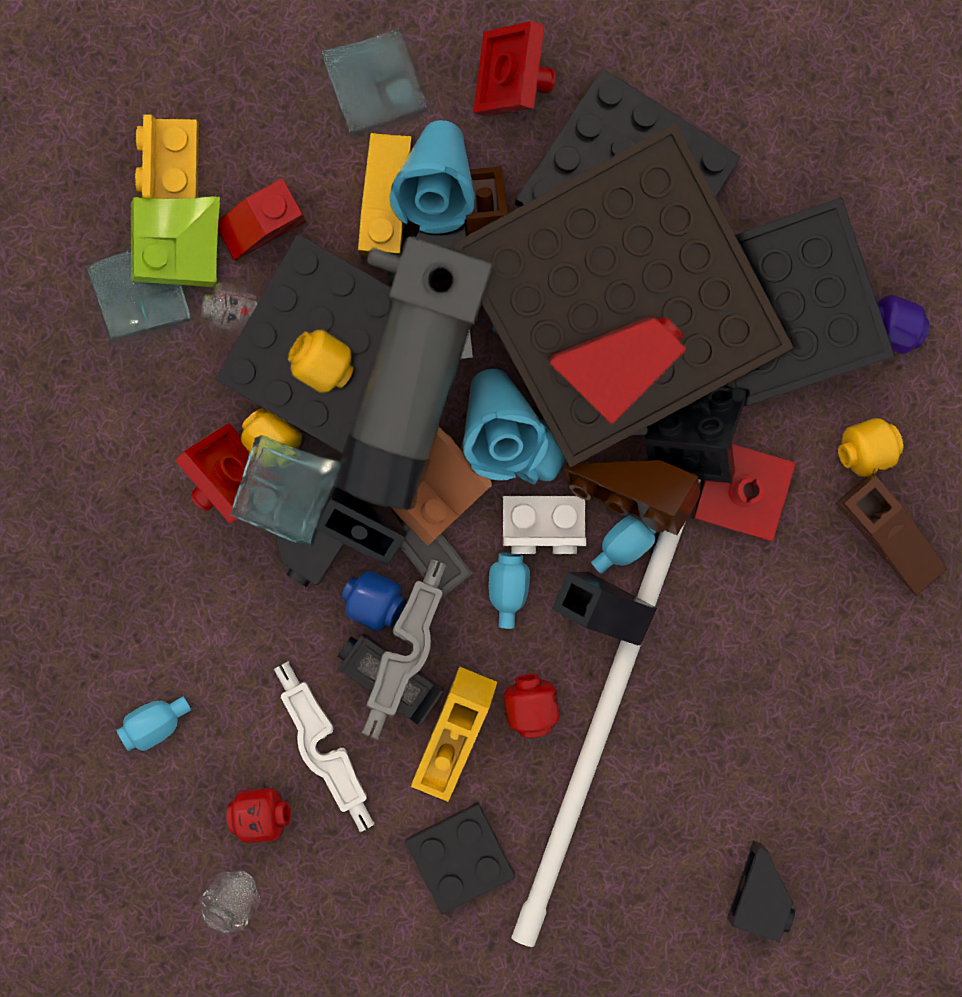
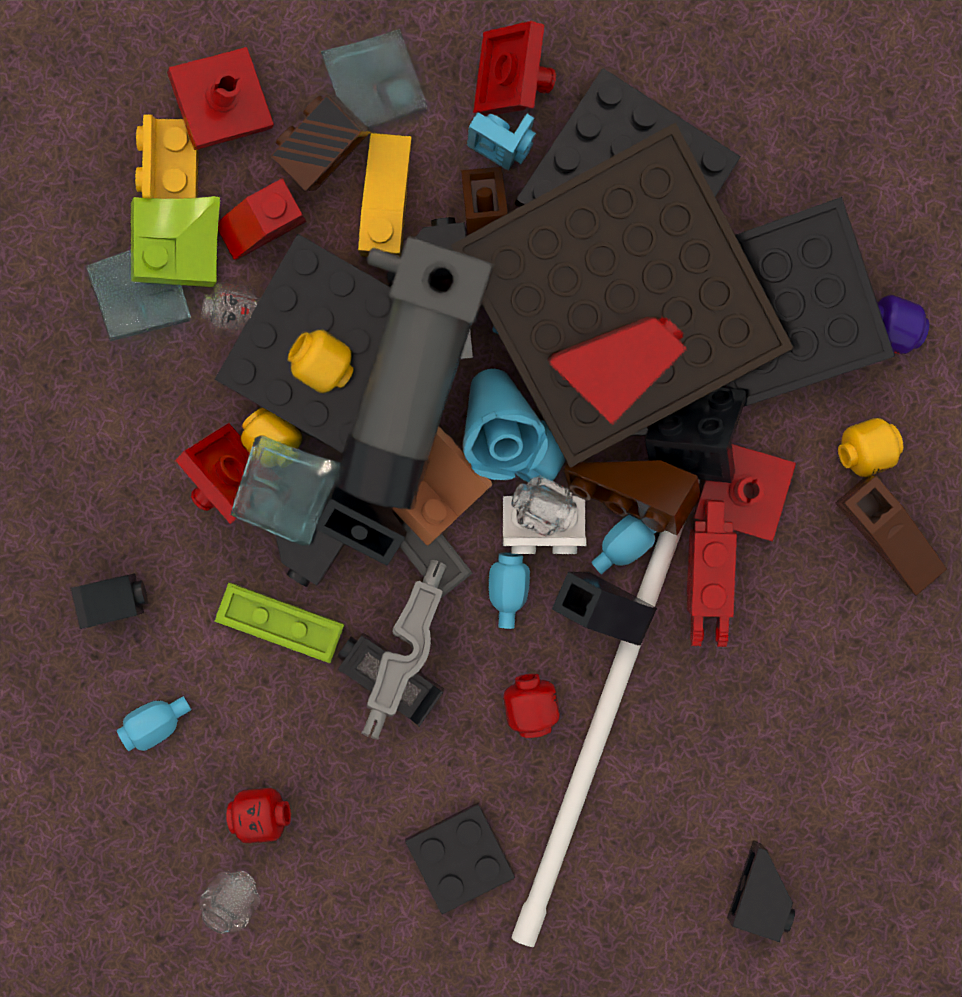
(109, 600): none -> black slope
(220, 98): none -> red tile
(279, 622): none -> lime tile
(319, 142): none -> brick
(333, 766): white piece -> none
(373, 600): blue head -> none
(435, 181): medium azure cone -> none
(454, 734): yellow slope -> none
(493, 139): none -> medium azure bracket
(544, 506): none -> clear head
(711, 573): none -> red hinge

